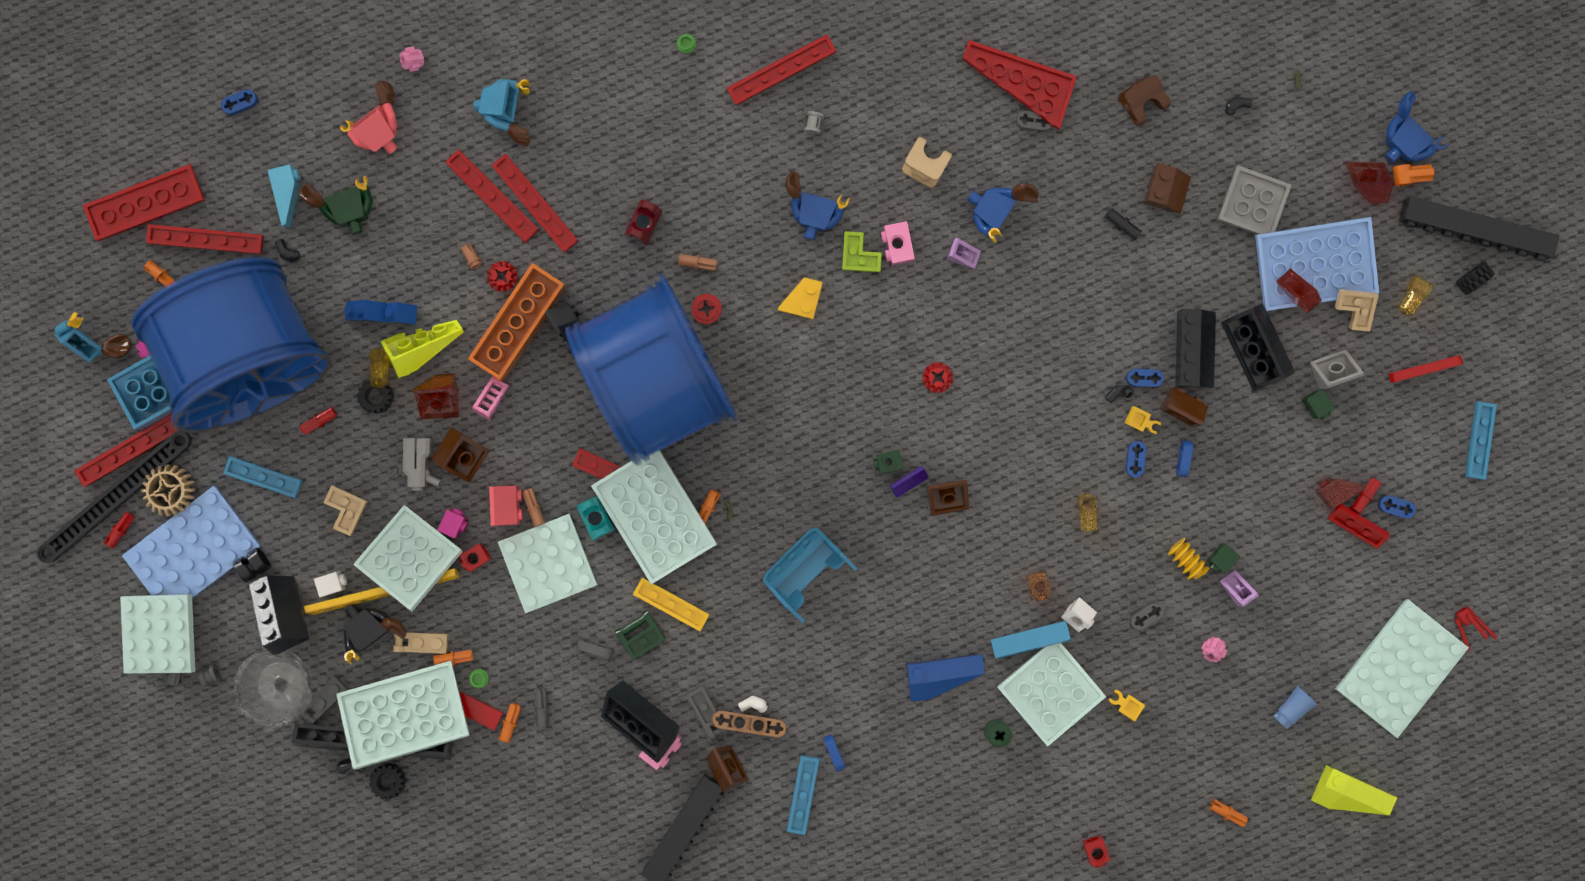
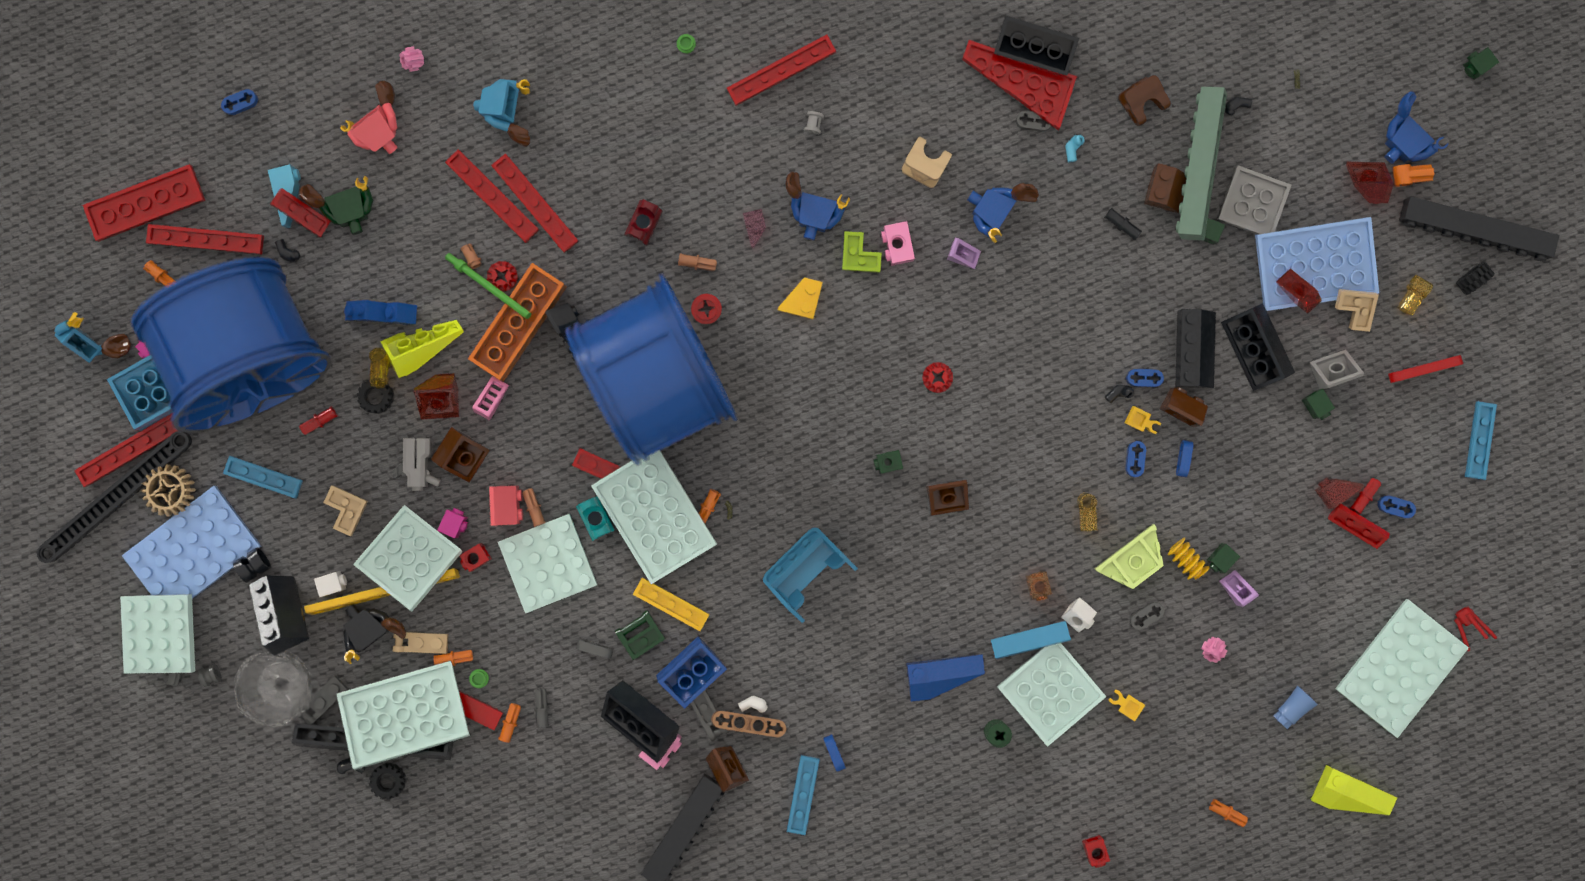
(119, 530): red axle -> none
(300, 212): none -> red plate
(461, 266): none -> bright green bar
(691, 672): none -> blue slope
(755, 225): none -> clear pink tile
(909, 481): dark purple slope -> none
(1036, 45): none -> black slope
(1072, 145): none -> medium azure arm
(1135, 560): none -> yellowish green wing
(1202, 163): none -> sand green brick
(1213, 231): none -> dark green brick
(1480, 63): none -> dark green brick

